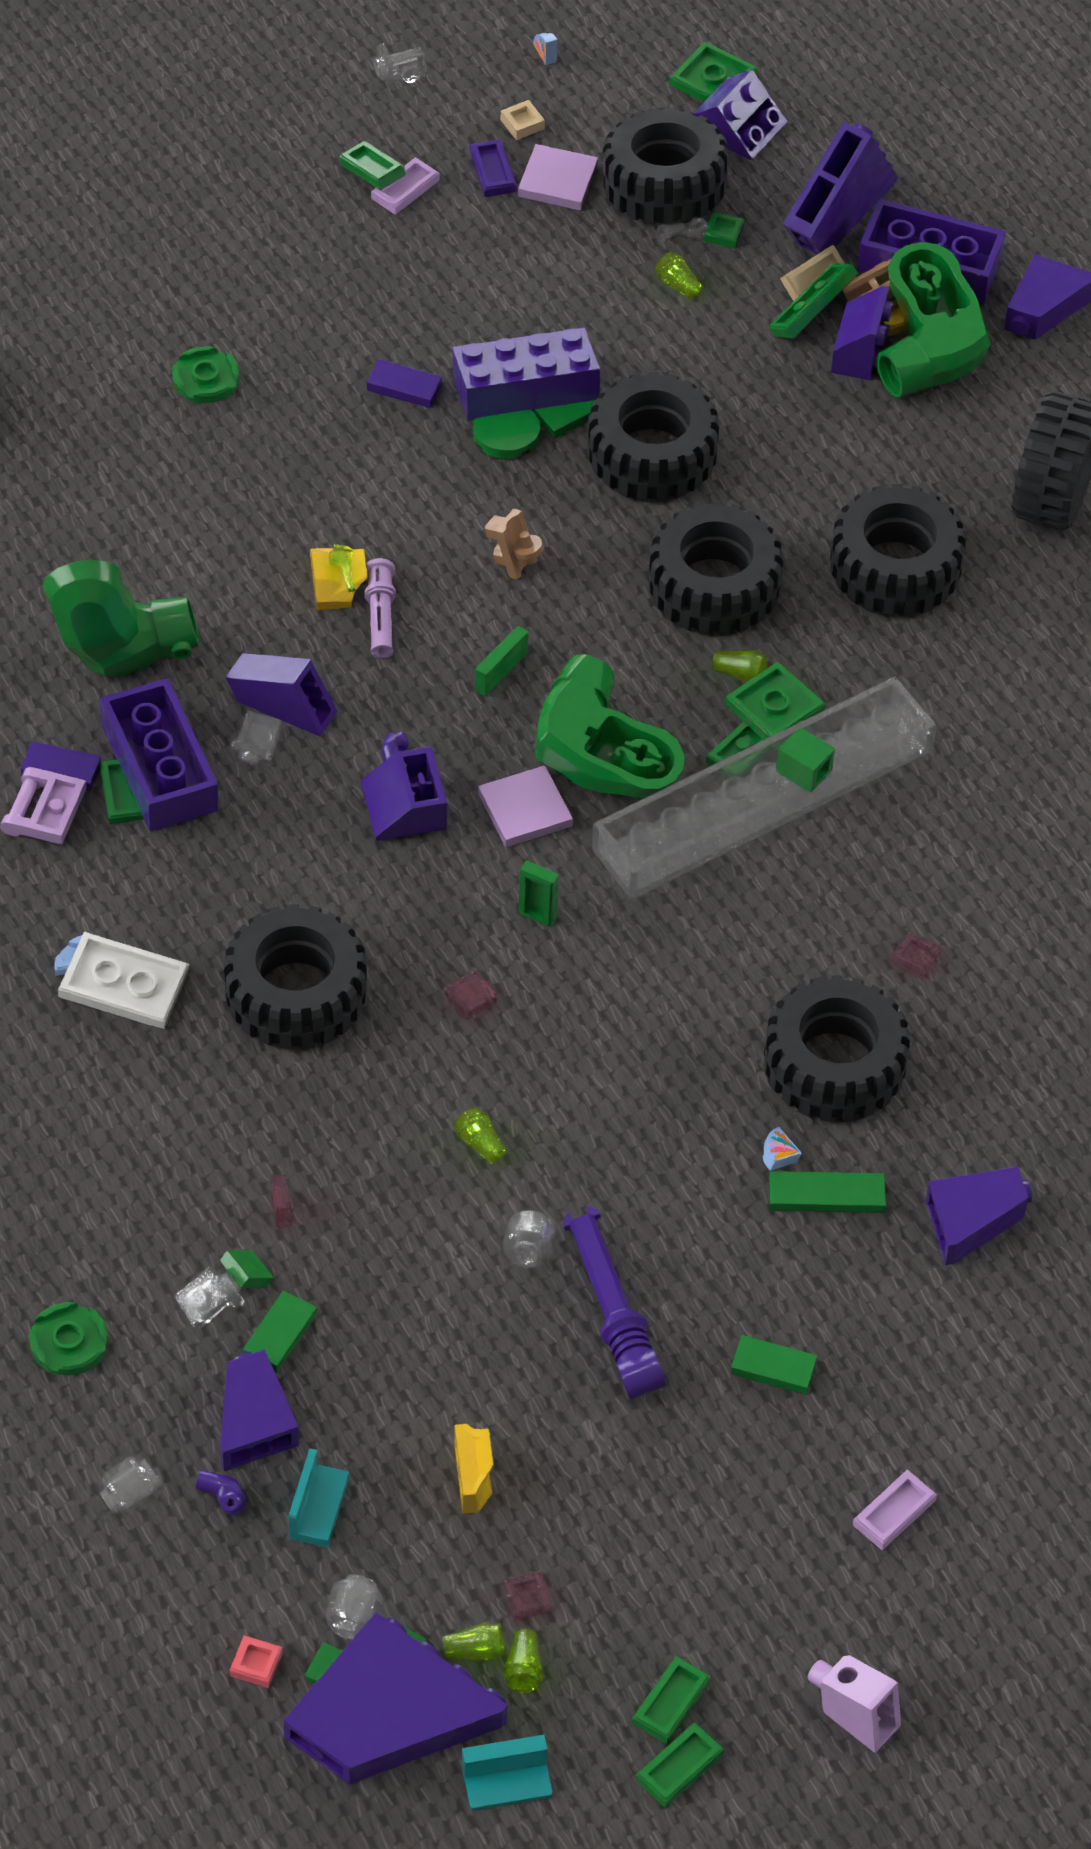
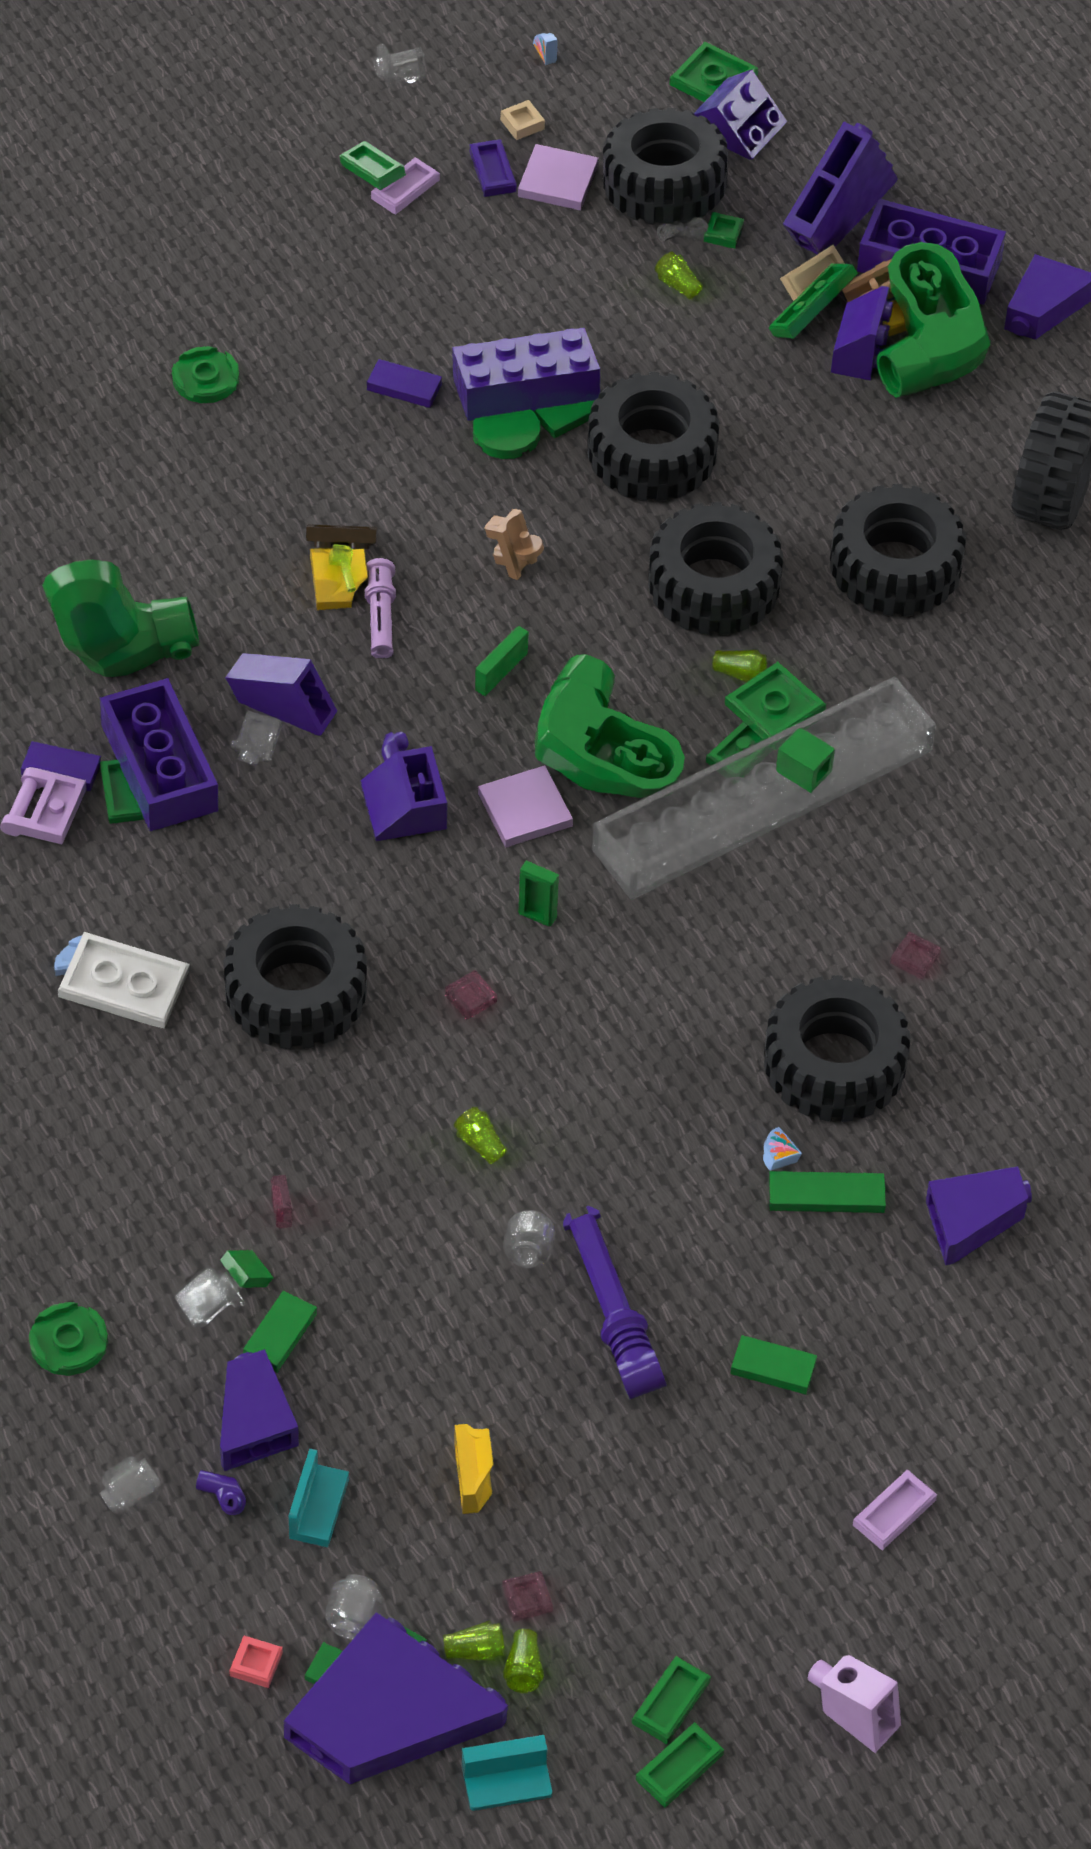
(326, 535): none -> dark brown plate

